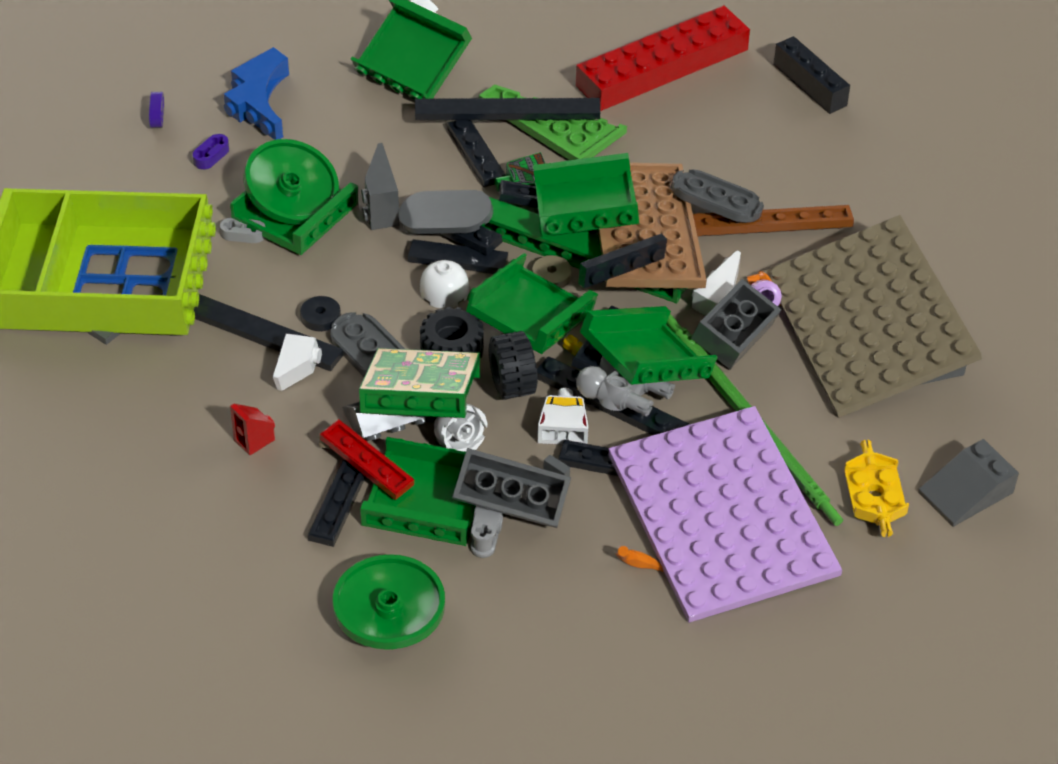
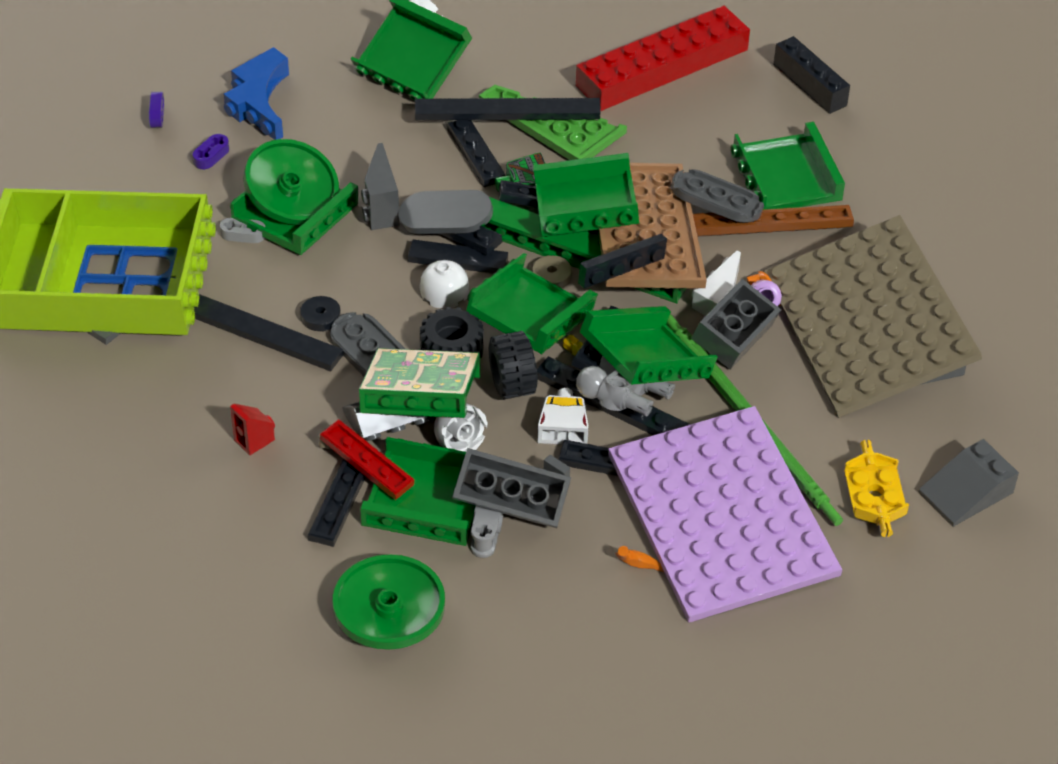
(296, 360): white slope -> none
(790, 170): none -> green panel

